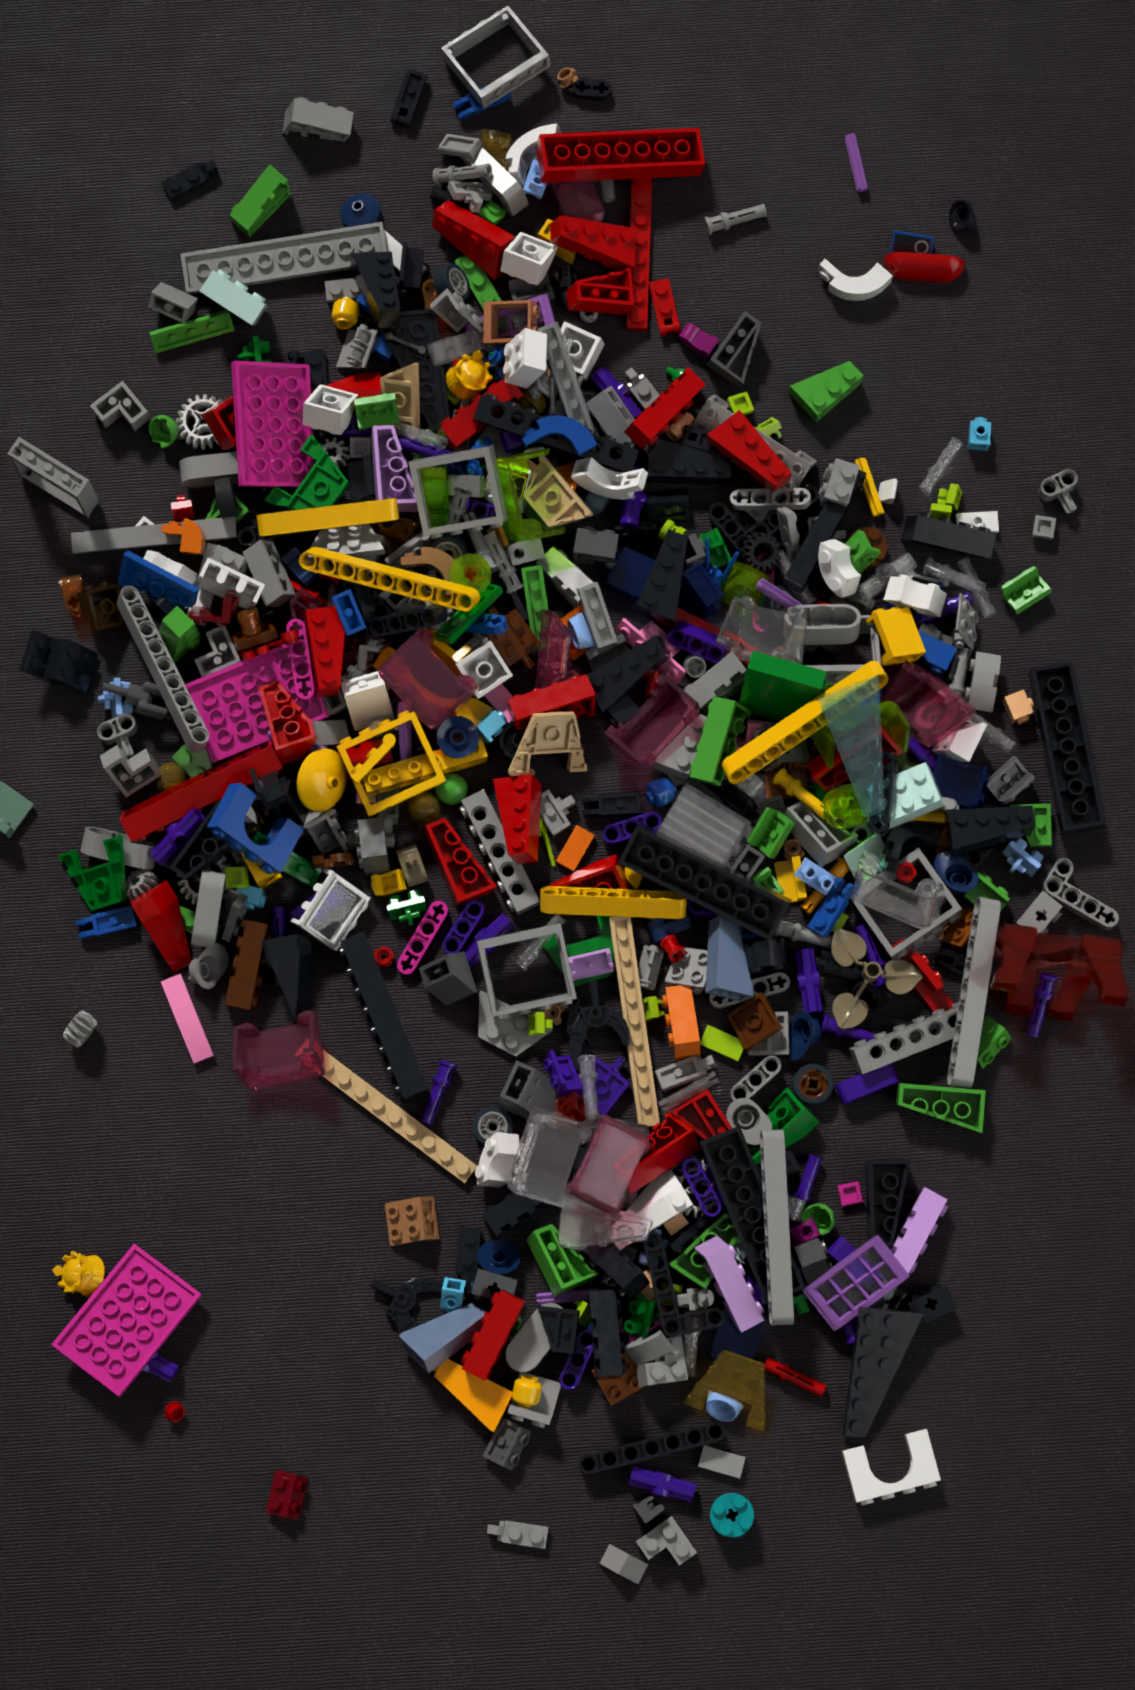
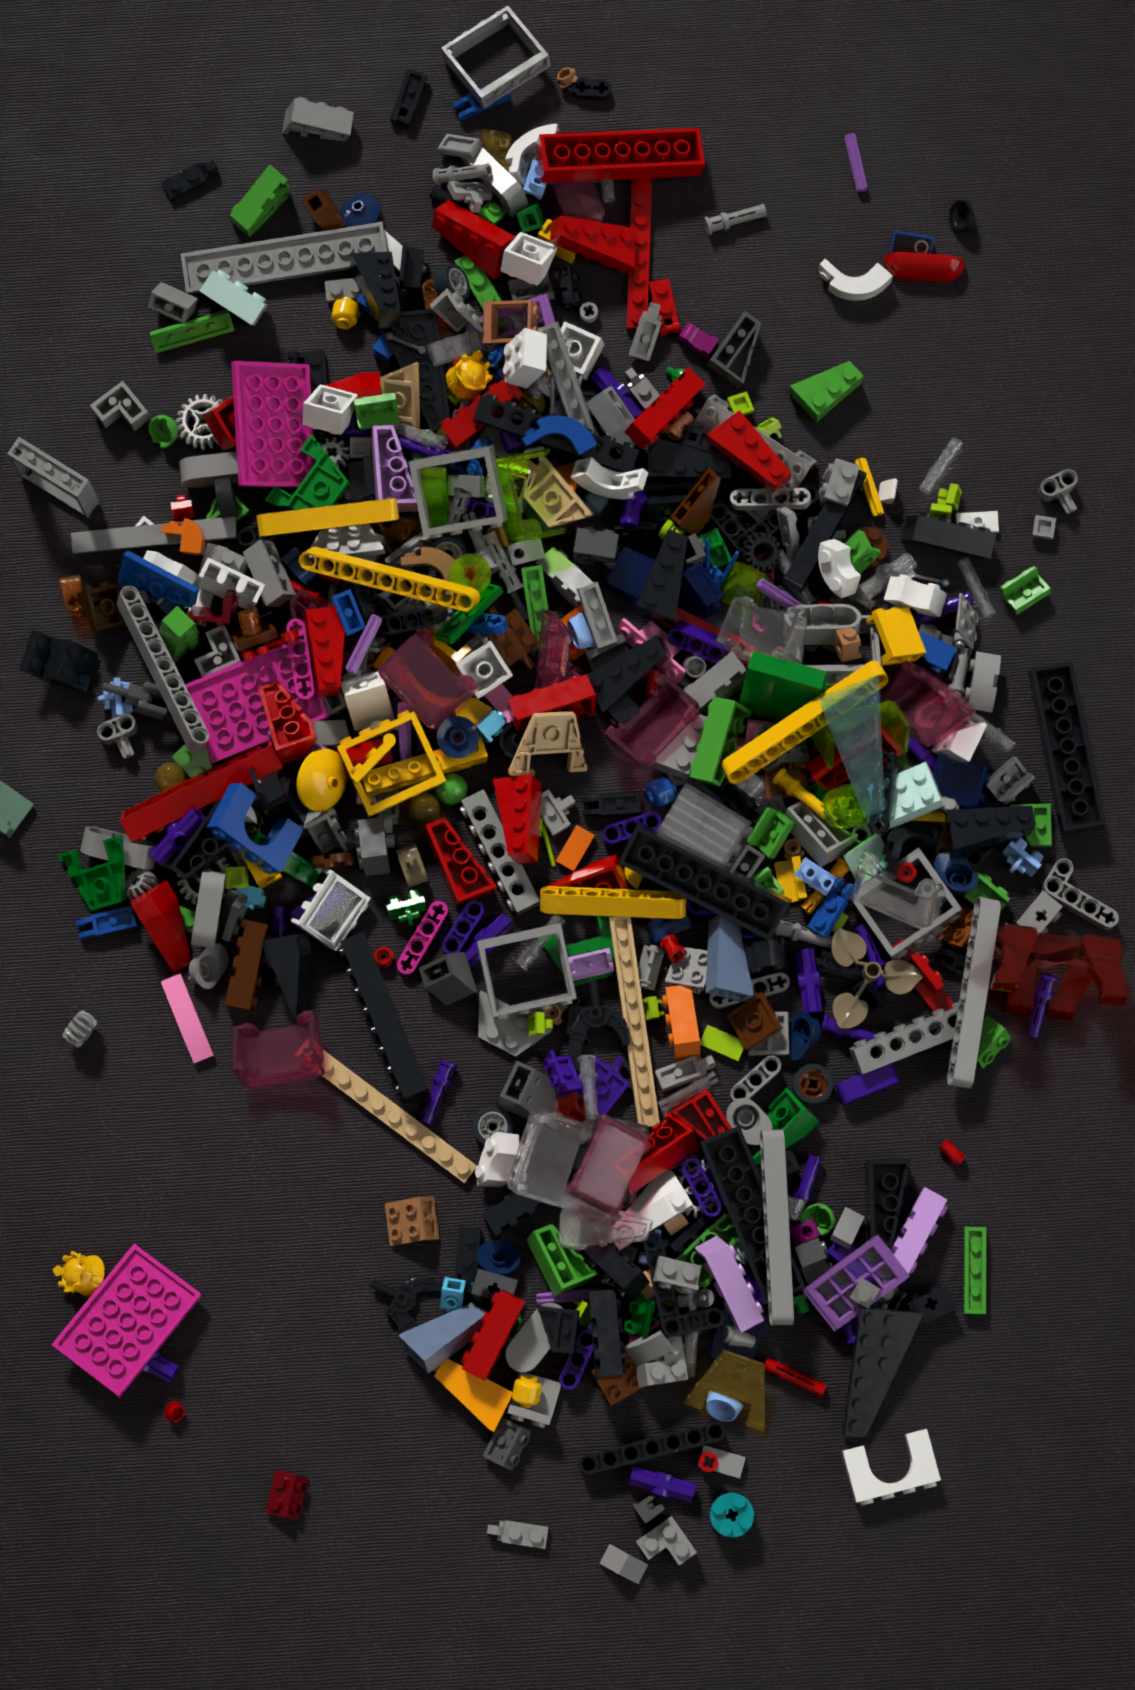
(130, 773): light grey brick -> none
(254, 350): green hips -> none
(324, 210): none -> reddish brown slope
(357, 348): light grey hinge -> none
(363, 644): none -> medium lavender axle
(388, 883): yellow bracket -> none
(531, 218): none -> green brick
(603, 293): red wedge -> none
(646, 333): none -> light grey hinge
(677, 1274): none -> light grey bracket
(697, 505): none -> reddish brown slope
(714, 1464): none -> red bush
(734, 1337): none -> light grey cone
(847, 644): none -> medium nougat brick
(847, 1228): none -> light grey tile
(850, 1194): dark pink tile -> none
(864, 1293): none -> light grey plate
(945, 573): clear pin -> none
(949, 1104): bright green wedge -> none
(952, 1152): none -> red pin
(974, 1270): none -> bright green plate
(979, 441): medium azure brick -> none
(1018, 707): light nougat brick -> none

